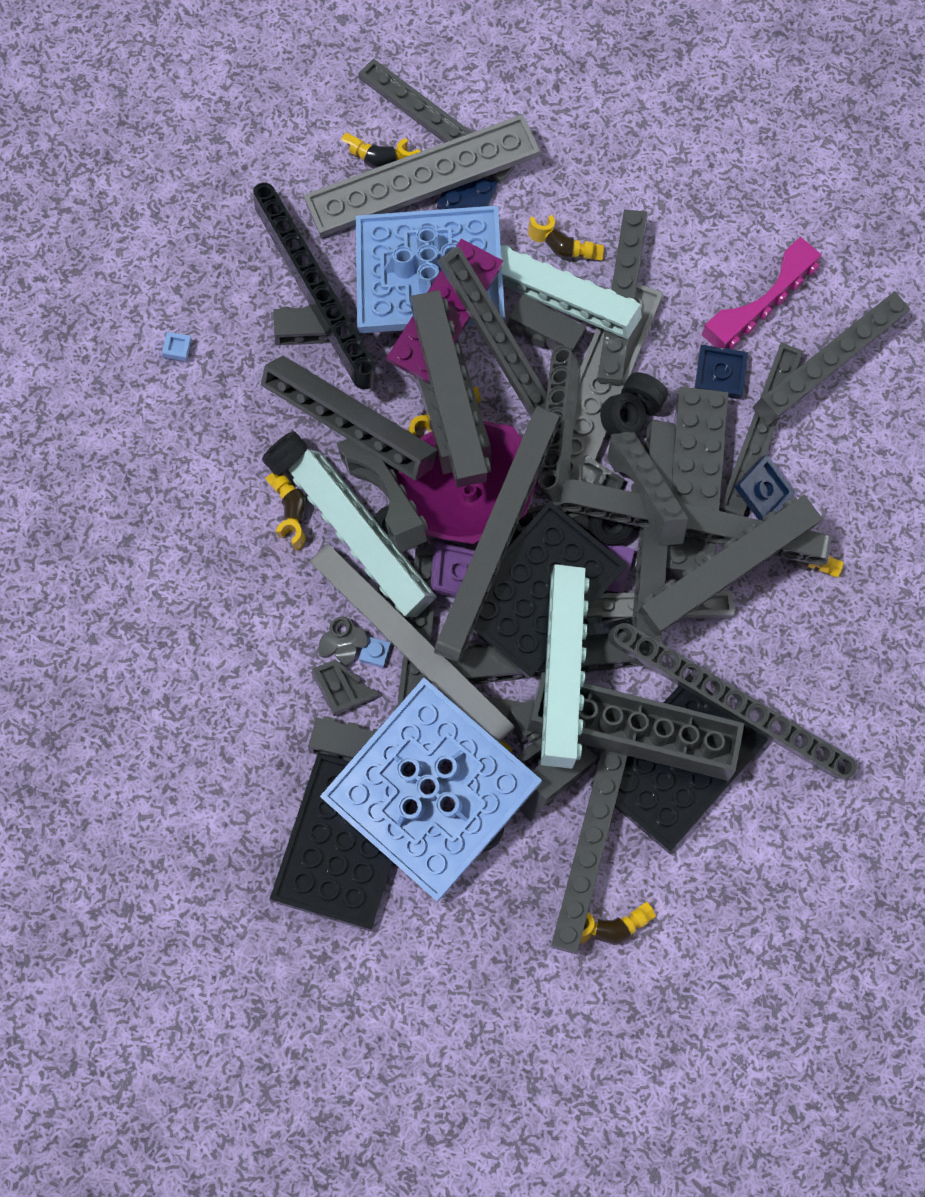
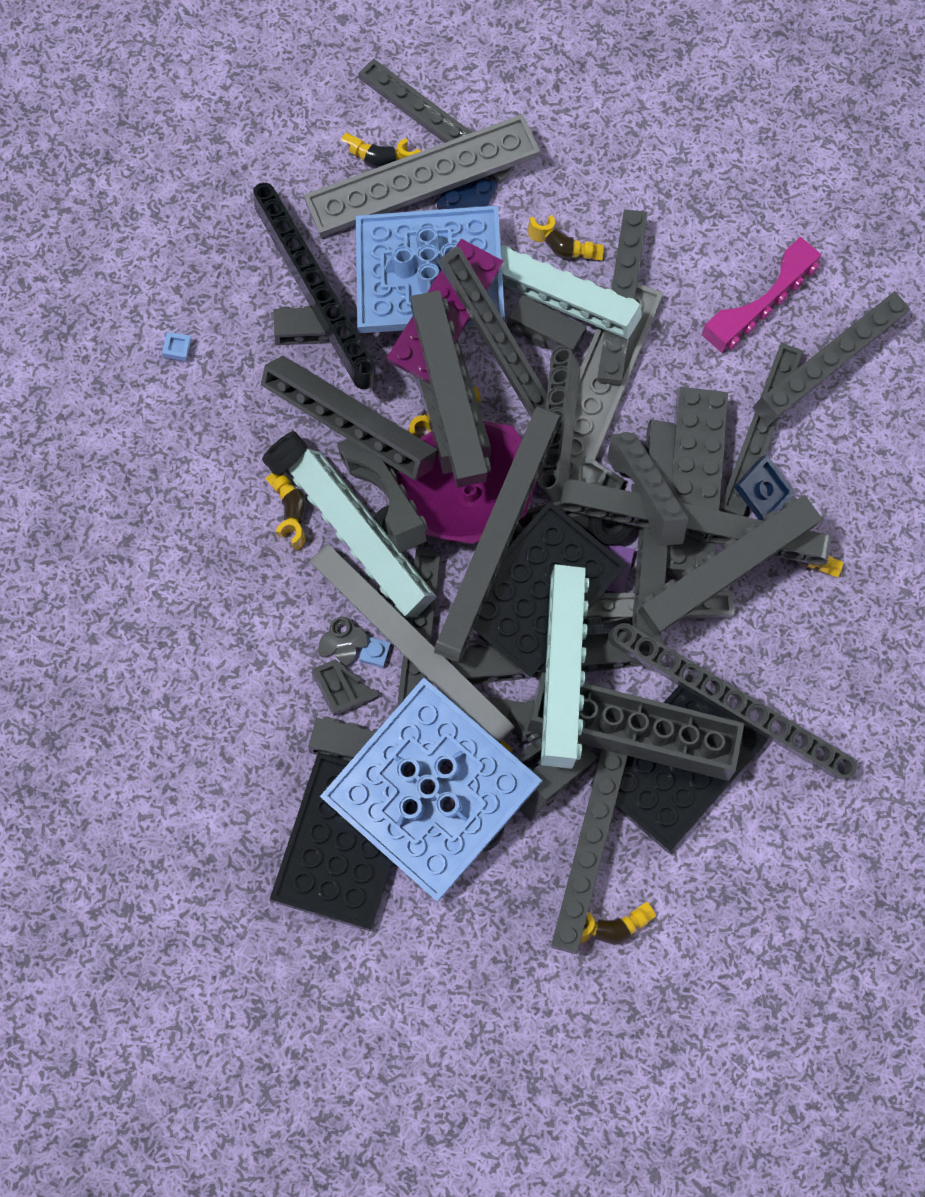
(449, 568): medium lavender tile -> none
(611, 414): black tyre -> none
(648, 390): black tyre -> none
(721, 370): dark blue plate -> none

